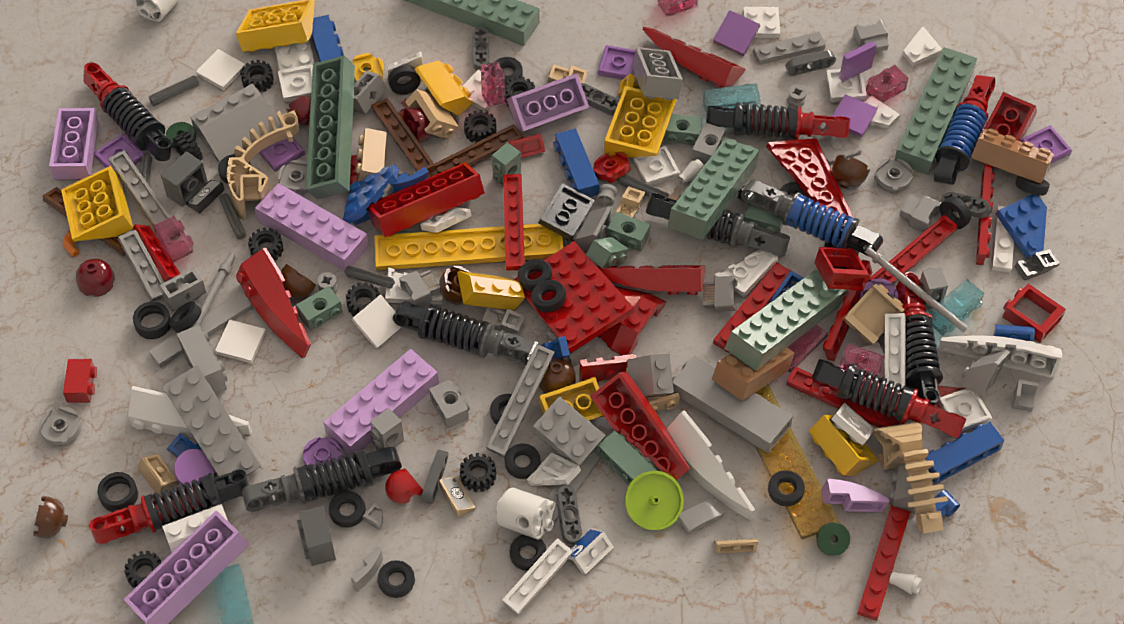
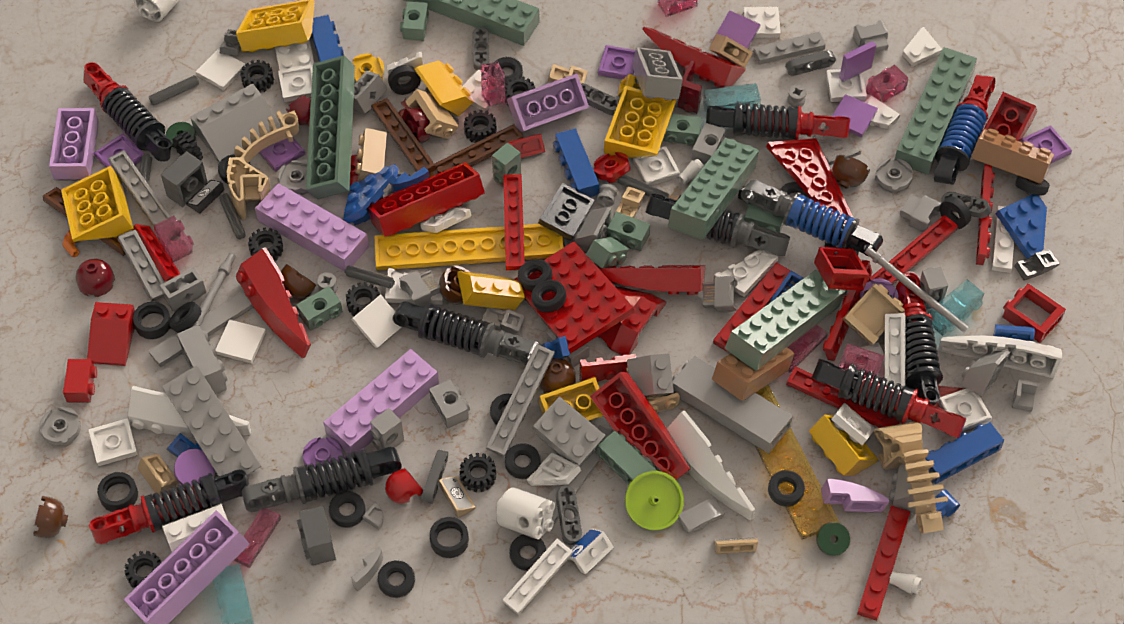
(110, 333): none -> red slope
(113, 442): none -> white plate
(231, 44): none -> dark grey slope
(258, 535): none -> clear pink plate
(415, 21): none -> sand green brick
(445, 523): none -> black tyre
(690, 92): none -> dark red bracket
(730, 50): none -> tan slope

